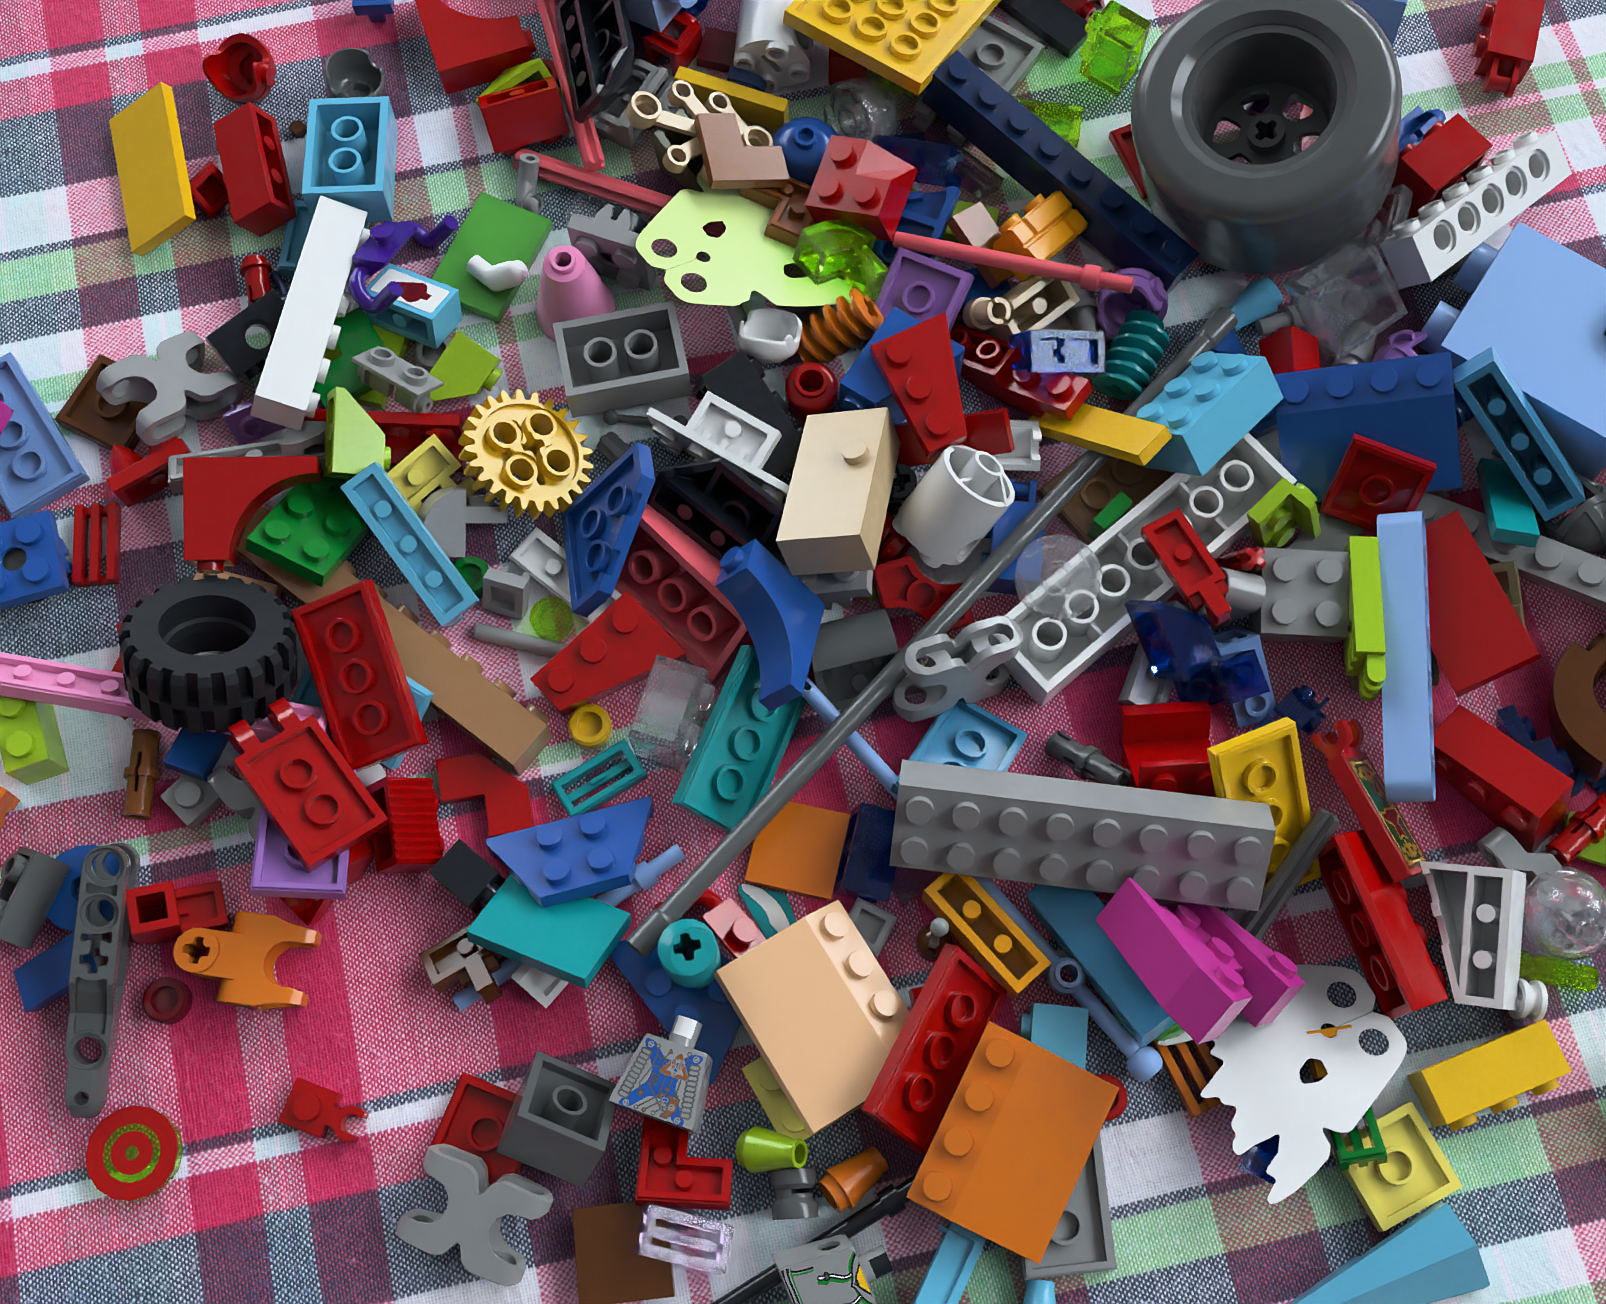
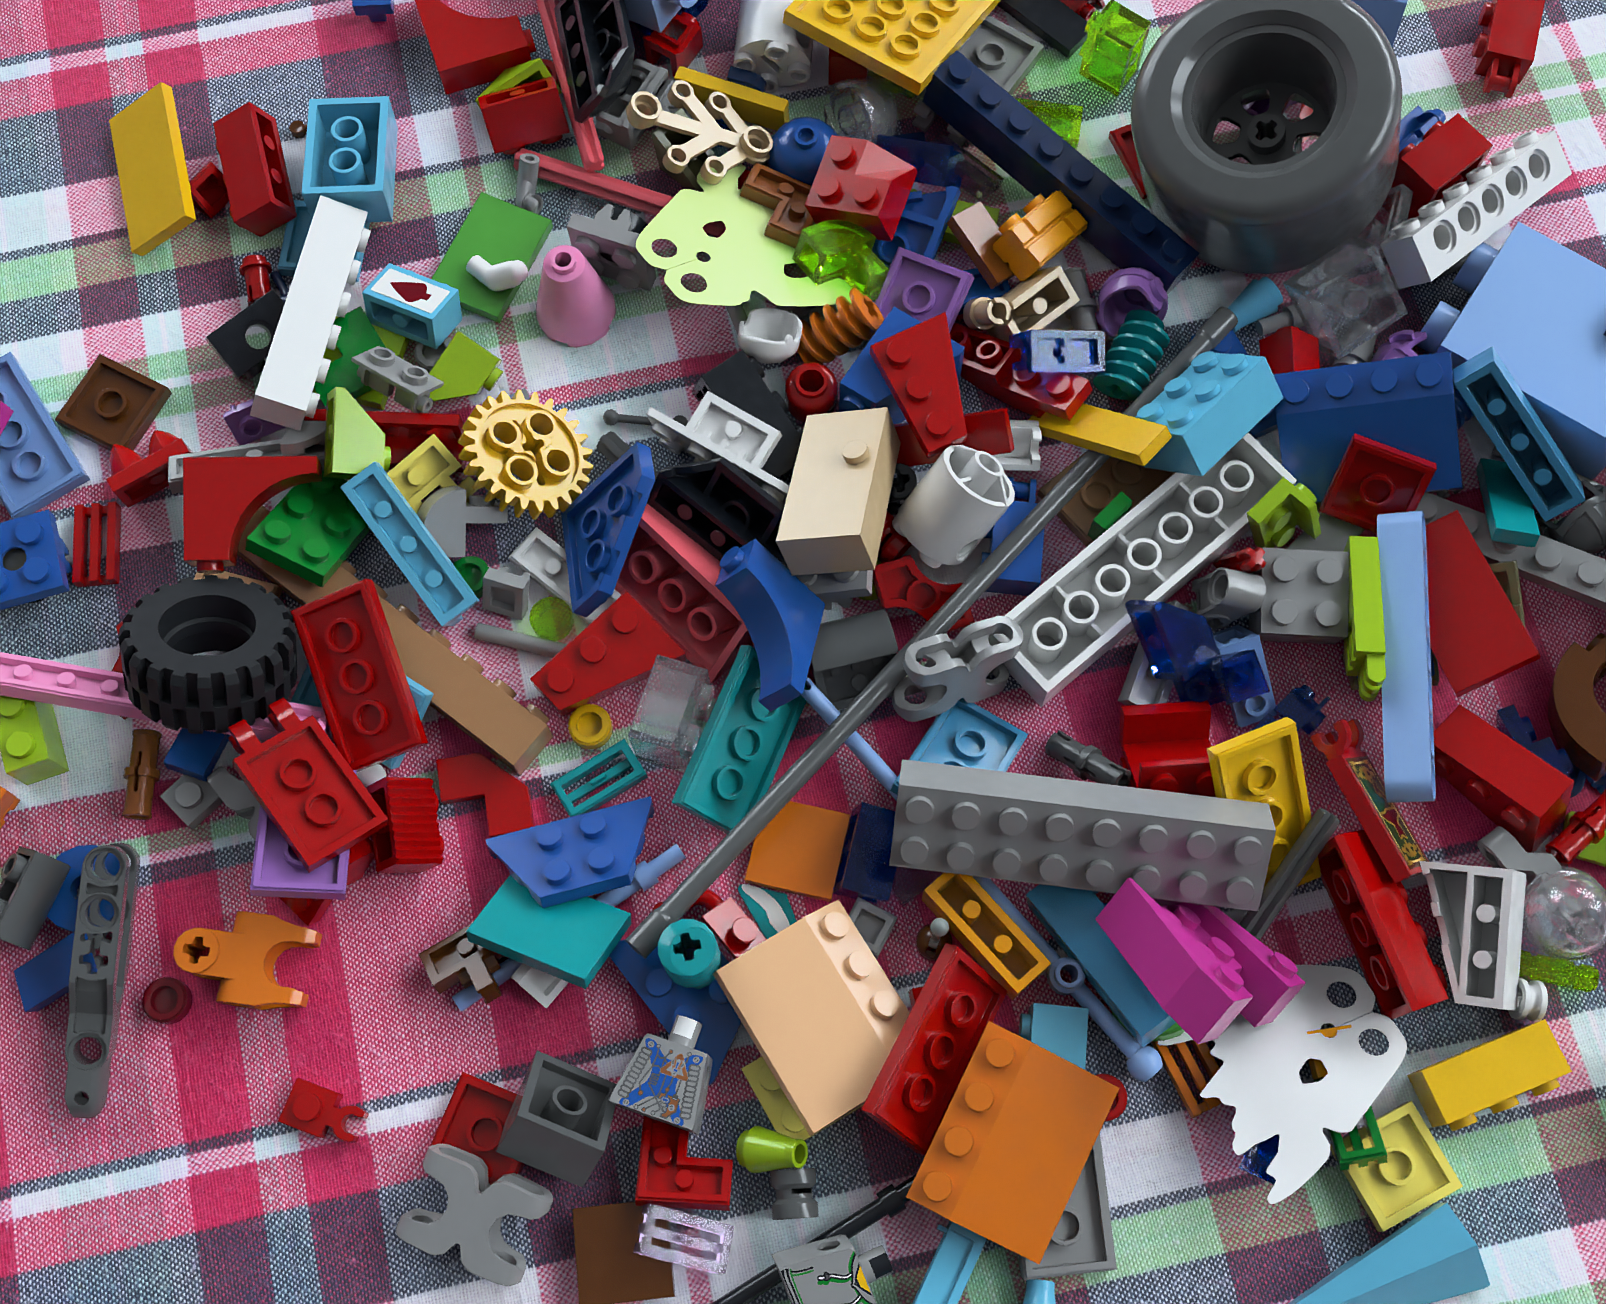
(134, 1153): red tile -> none
(164, 913): red brick -> none
(170, 387): light grey piece -> none
(241, 69): red cap -> none
(353, 74): dark grey hair -> none
(380, 249): dark purple piece -> none
(467, 876): black brick -> none
(622, 359): light grey brick -> none
(717, 50): dark red tile -> none
(732, 164): tile -> none
(851, 1179): orange cone -> none
(1058, 577): clear tile -> none
(1089, 277): coral bar -> none
(1188, 565): red hinge -> none

